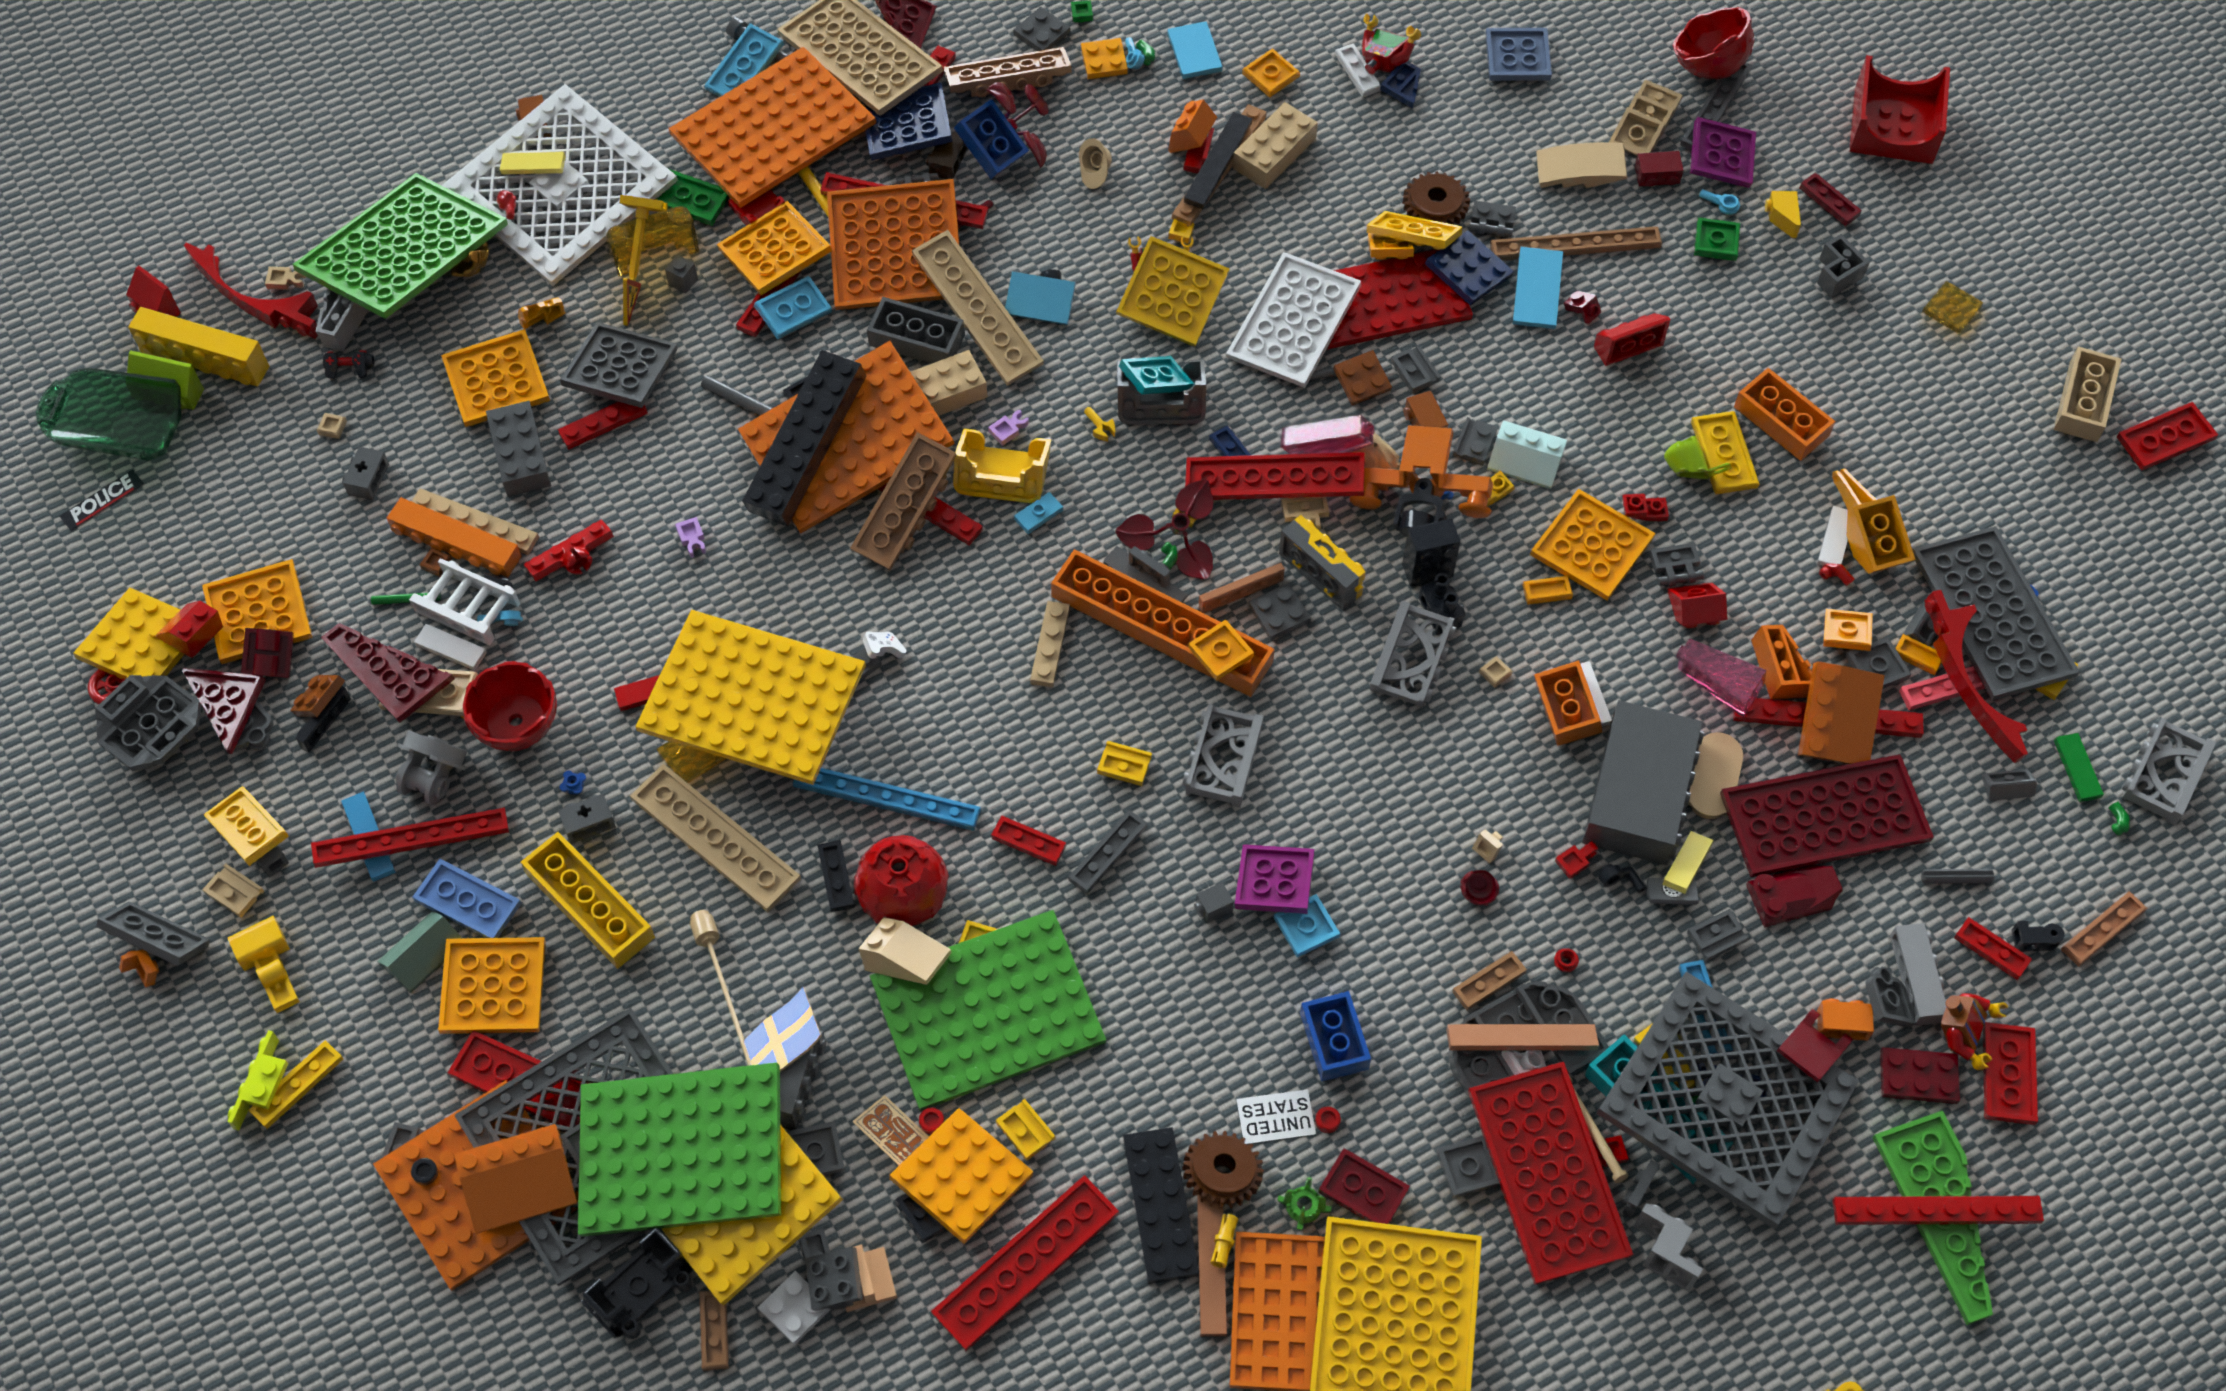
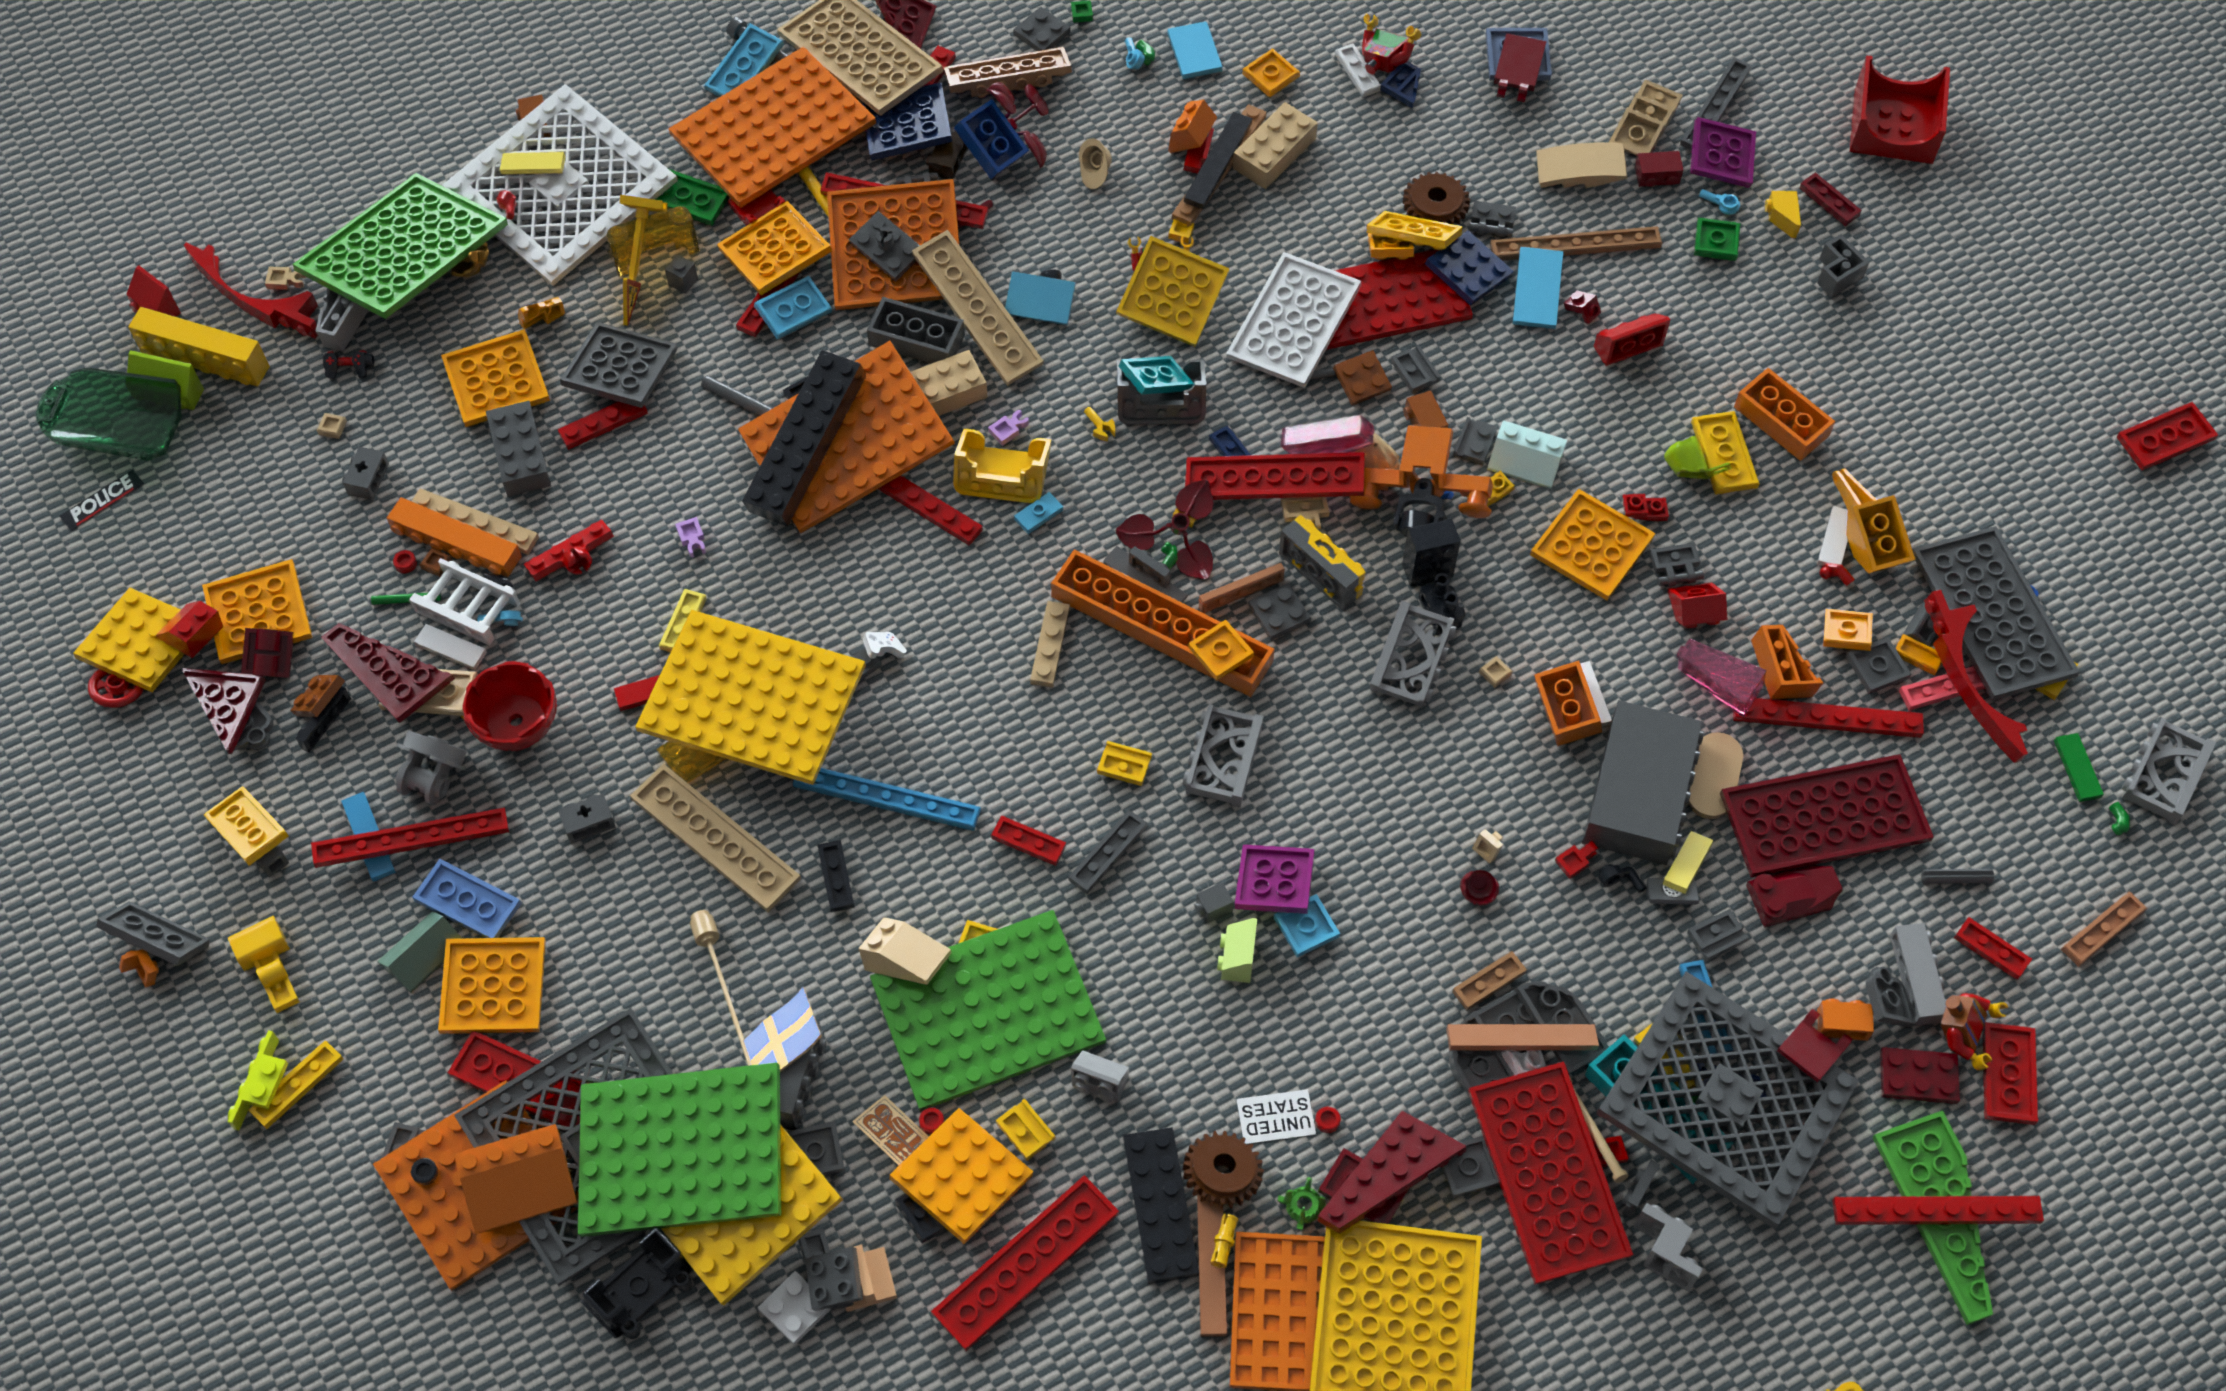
(133, 707): dark grey piece -> none
(233, 890): tan plate -> none
(405, 561): none -> red tile
(575, 788): blue plate -> none
(588, 900): yellow brick -> none
(688, 601): none -> light yellow tile
(713, 1332): medium nougat tile -> none
(885, 245): none -> dark grey plate
(903, 895): red piece -> none
(905, 502): medium nougat plate -> none
(1099, 1076): none -> light grey slope
(1104, 58): light orange plate -> none
(1238, 951): none -> yellowish green slope
(1335, 1036): blue brick -> none
(1391, 1167): none -> dark red wing
(1519, 65): none -> dark red tile
(1547, 590): light orange tile -> none
(1569, 954): red plate -> none
(1715, 43): red piece -> none
(1840, 713): orange slope -> none
(1952, 307): clear yellow tile -> none
(2009, 784): dark grey slope -> none
(2036, 938): black leg -> none
(2087, 394): tan brick -> none

